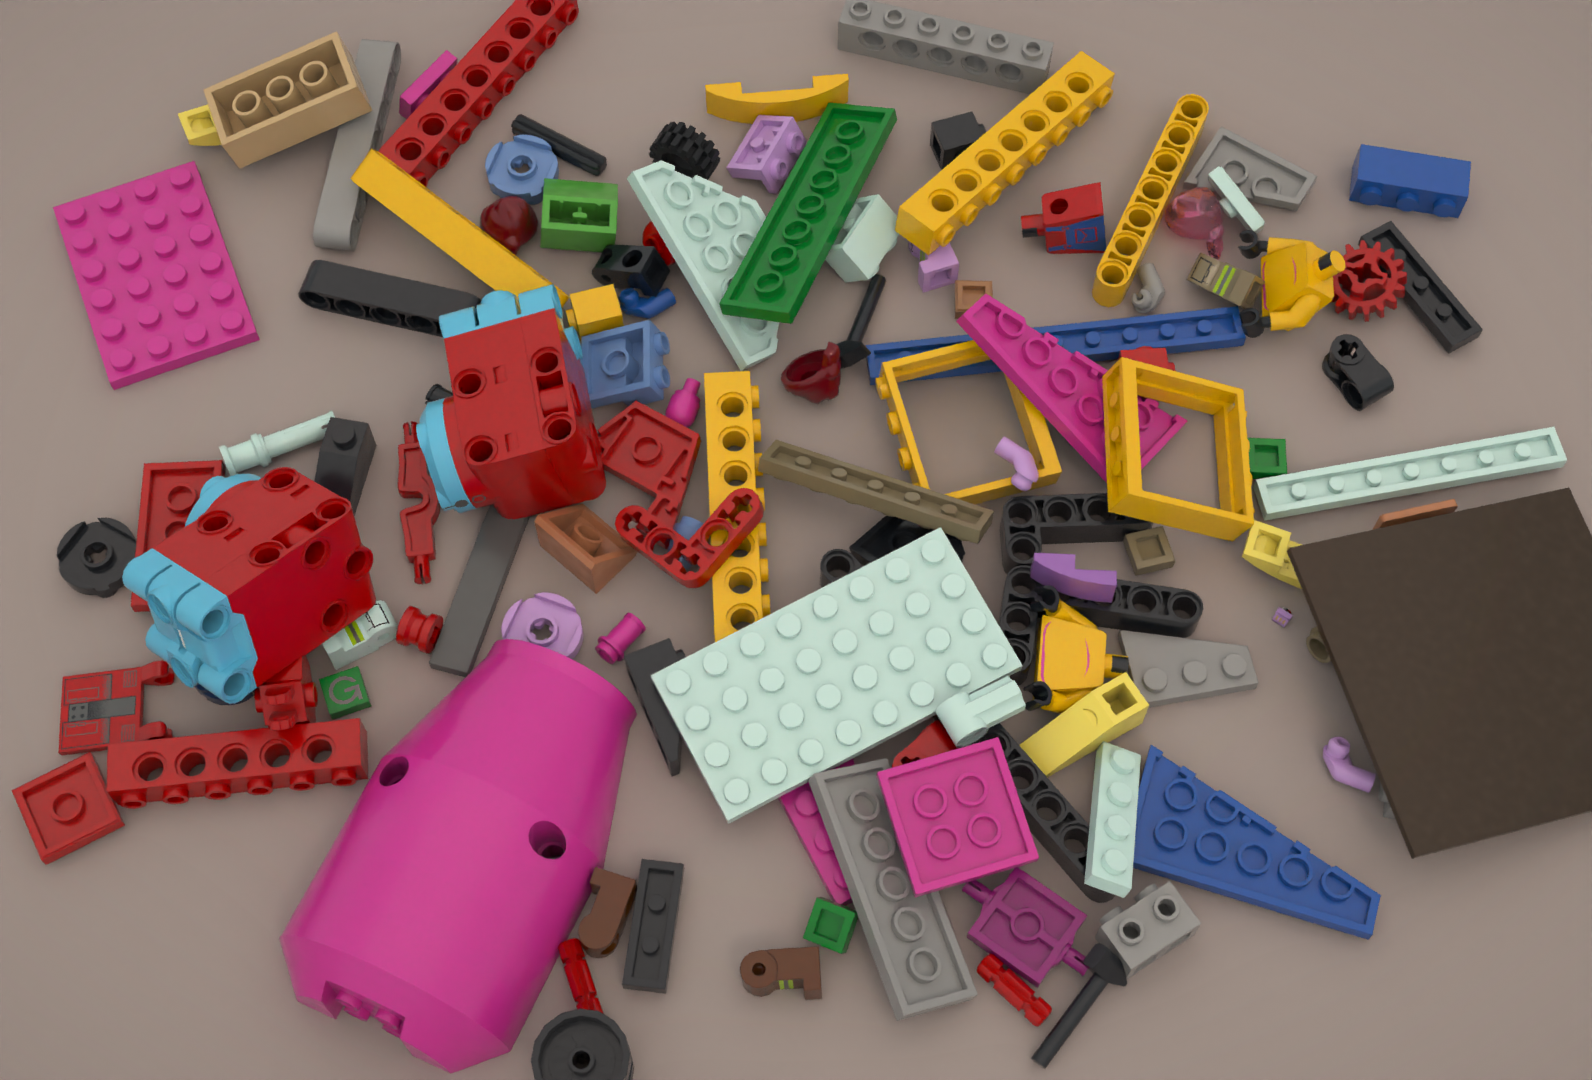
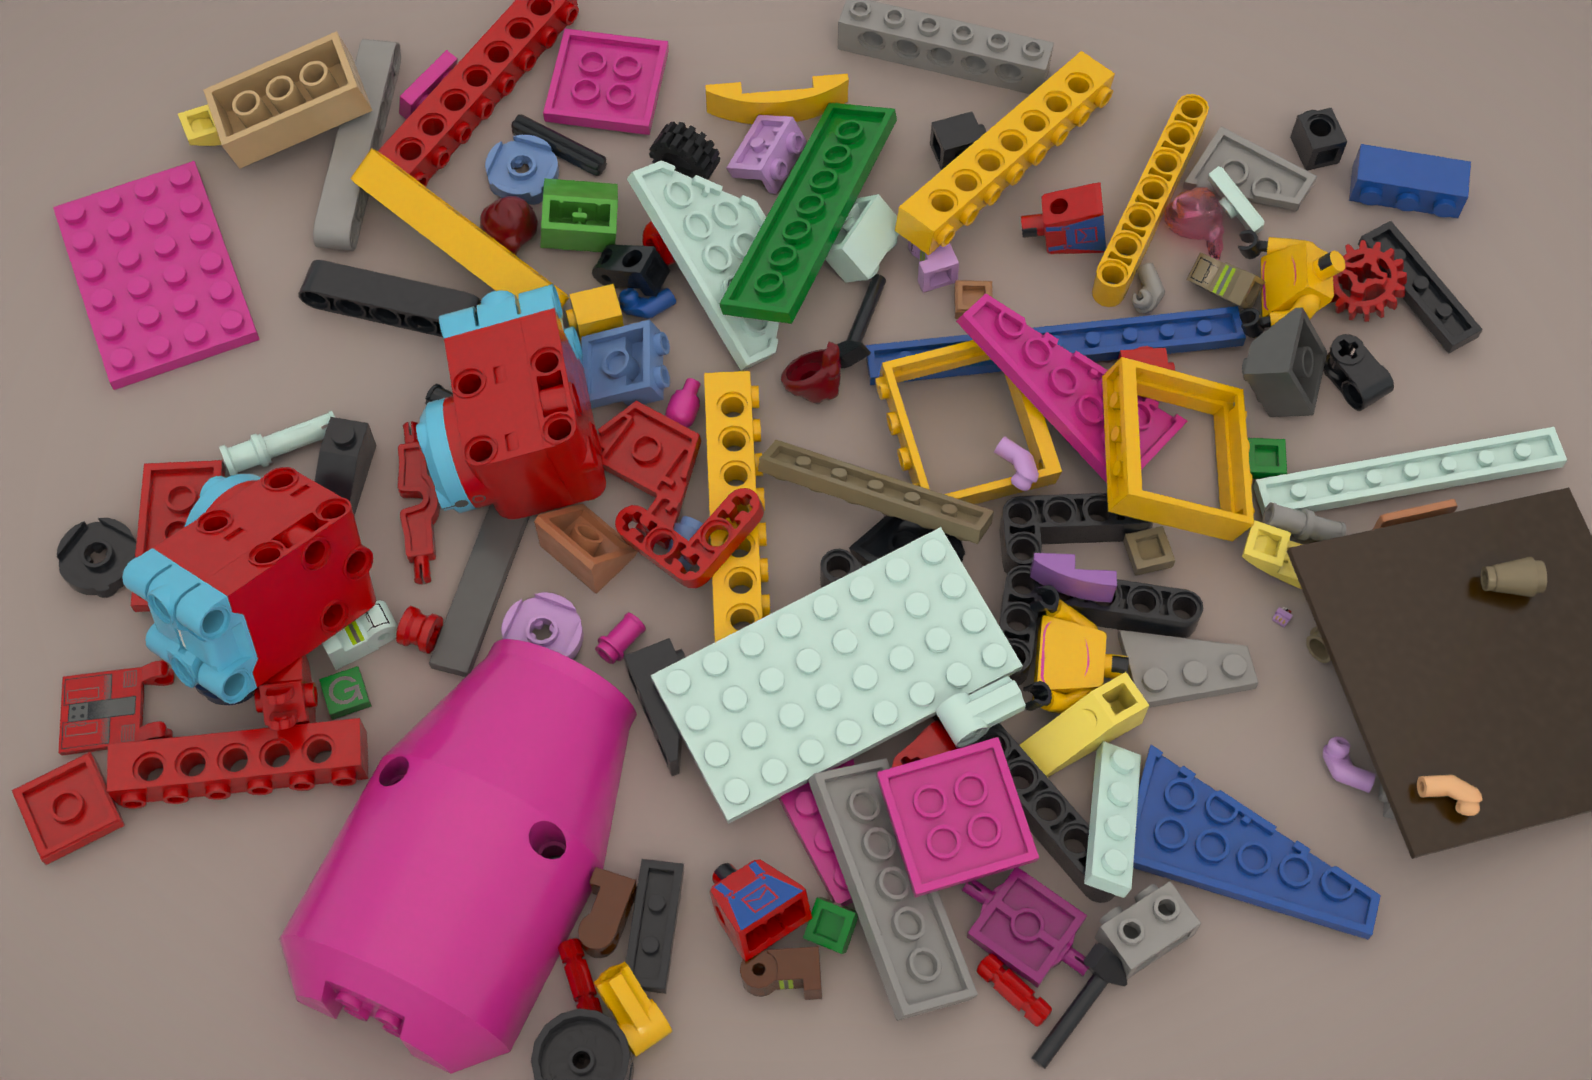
(606, 81): none -> dark pink plate
(632, 1009): none -> yellow piece
(757, 905): none -> red torso
(1286, 366): none -> dark grey slope
(1302, 523): none -> light grey pin
(1318, 138): none -> black brick
(1454, 787): none -> light nougat arm
(1515, 577): none -> dark tan cone

